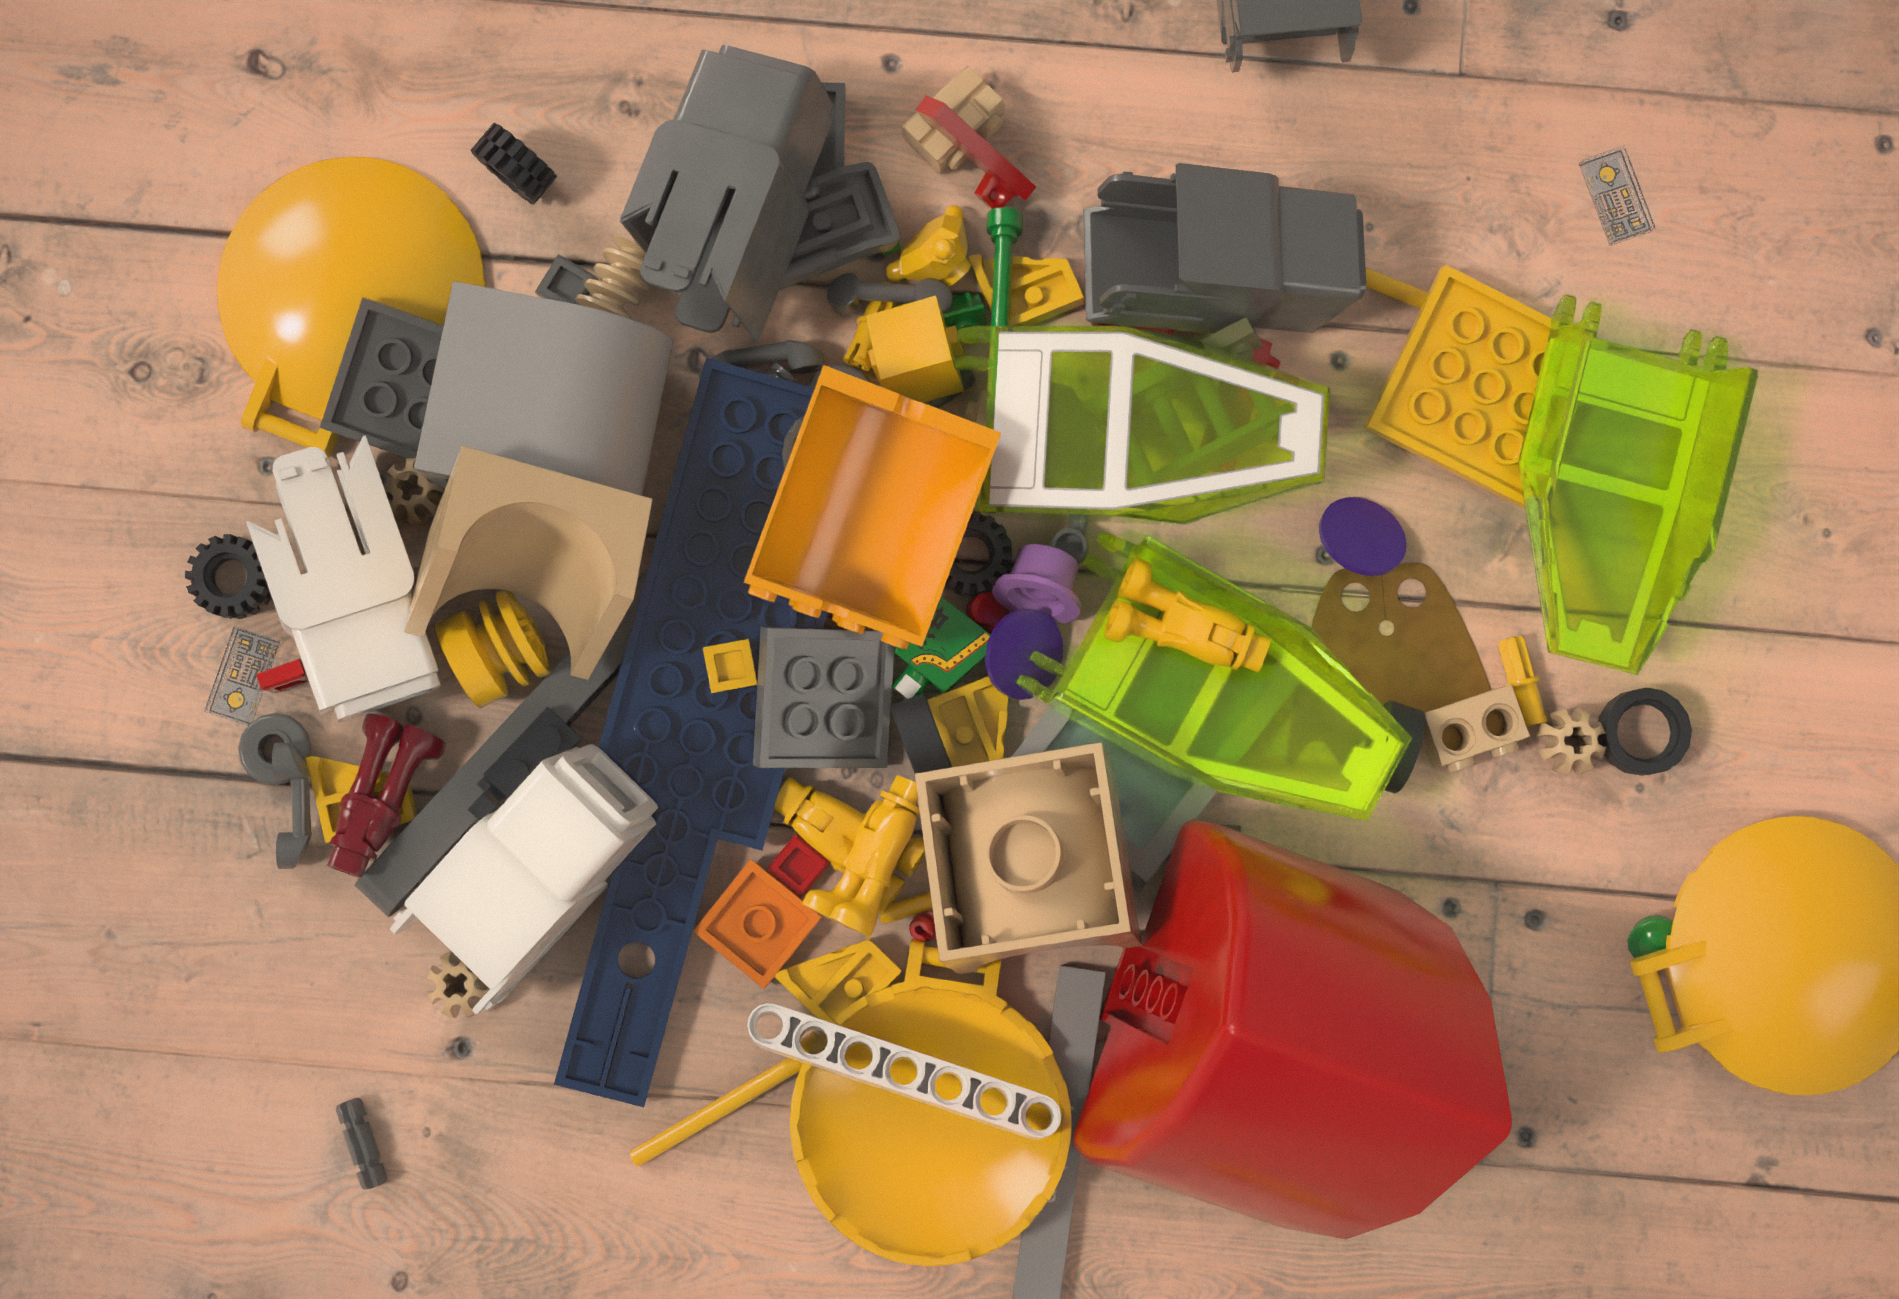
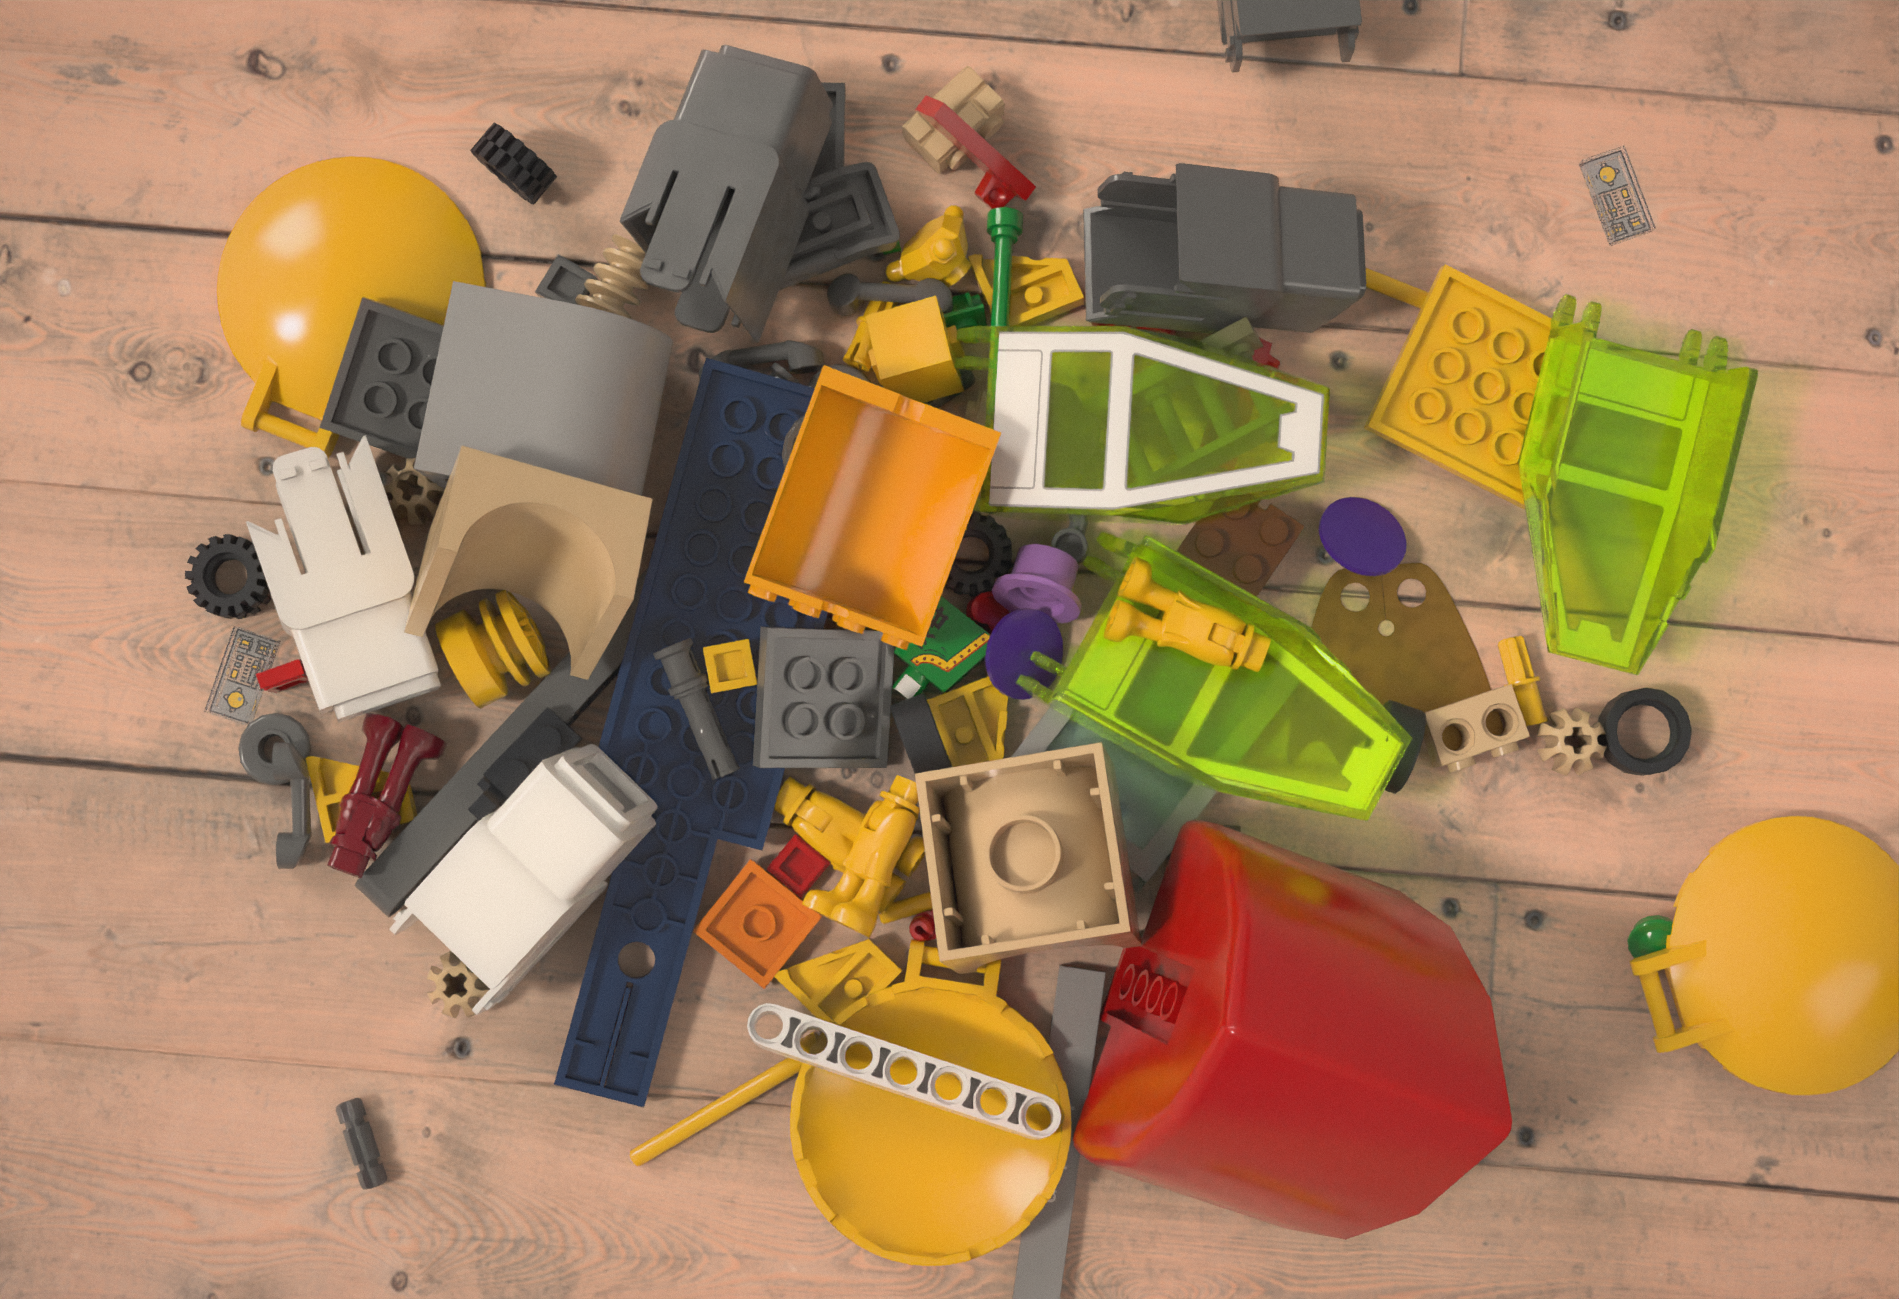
(689, 687): none -> dark grey pin
(1242, 544): none -> reddish brown piece

